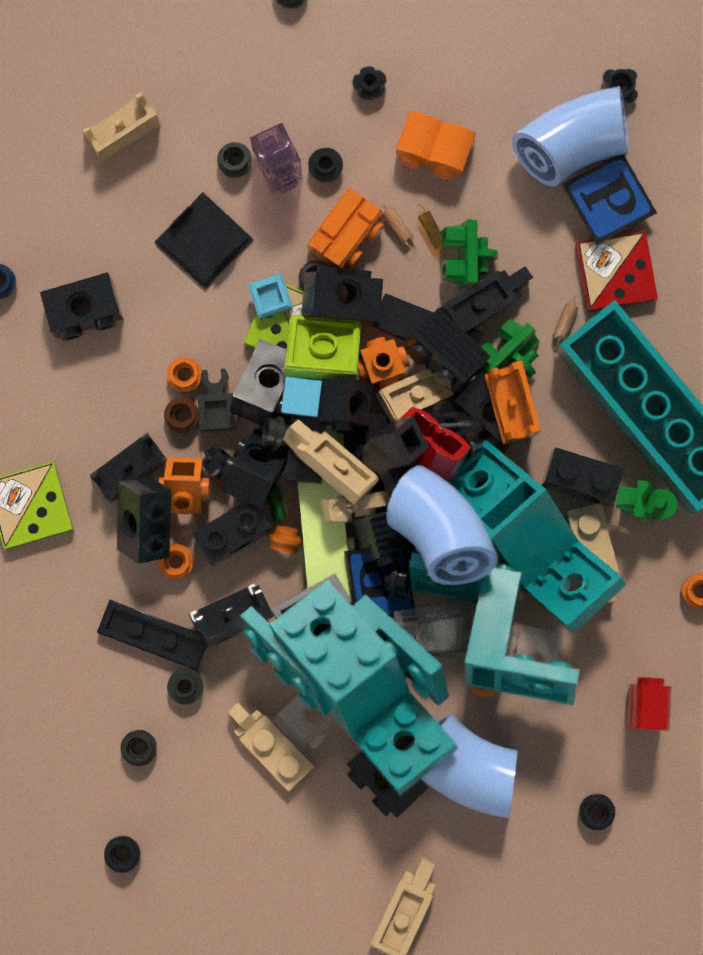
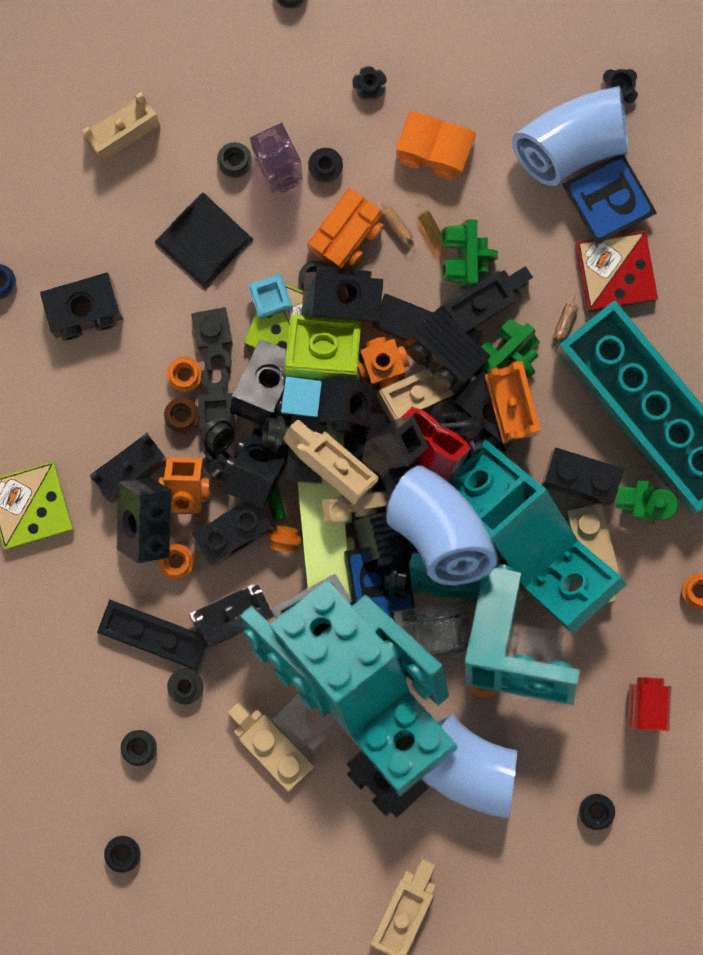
(213, 332): none -> pearl dark grey plate
(217, 435): none -> pearl dark grey plate

